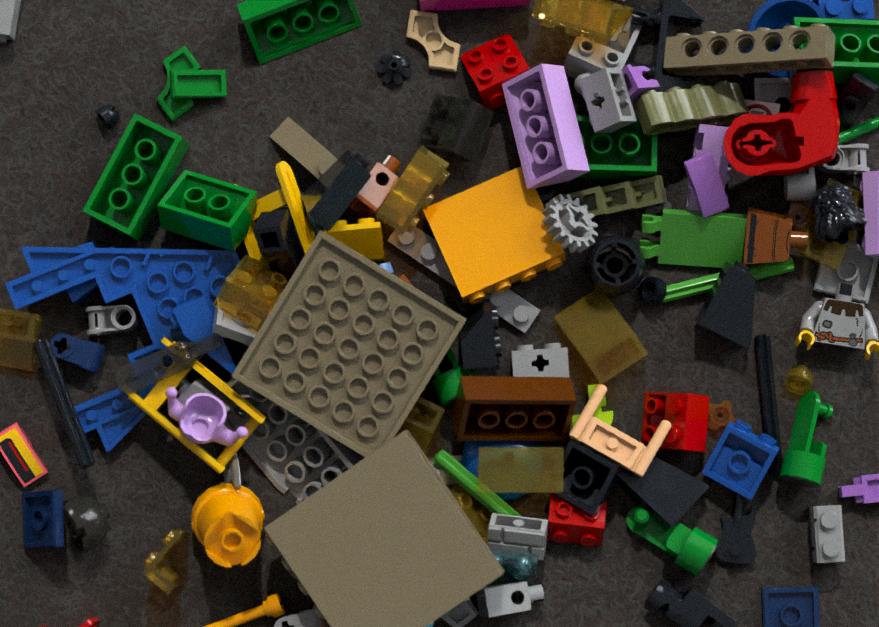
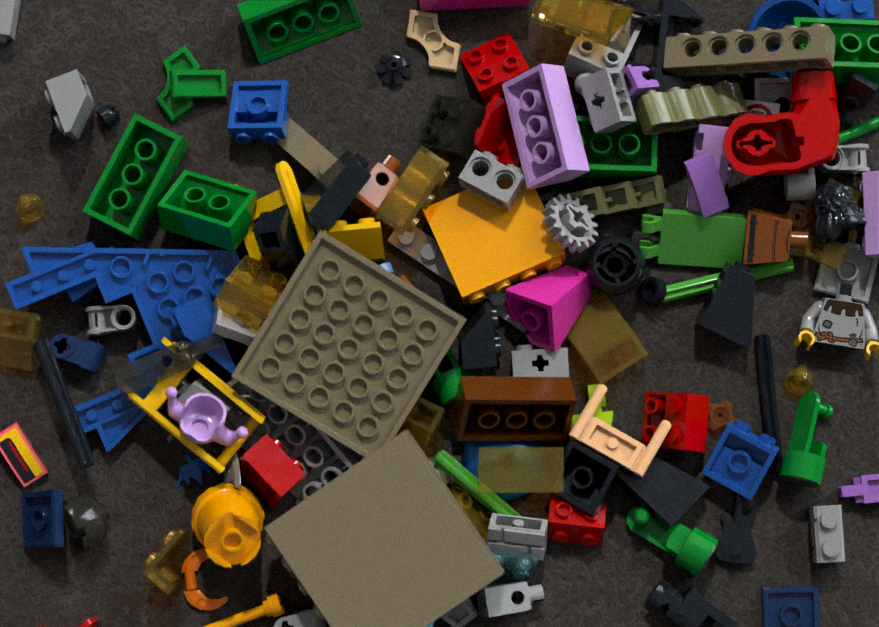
(29, 207): none -> clear yellow tile
(72, 101): none -> light grey slope
(192, 469): none -> blue piece
(194, 596): none -> orange piece
(259, 111): none -> blue plate
(270, 470): none -> red slope
(487, 185): none -> light grey brick
(496, 133): none -> red bracket
(549, 304): none -> dark pink slope

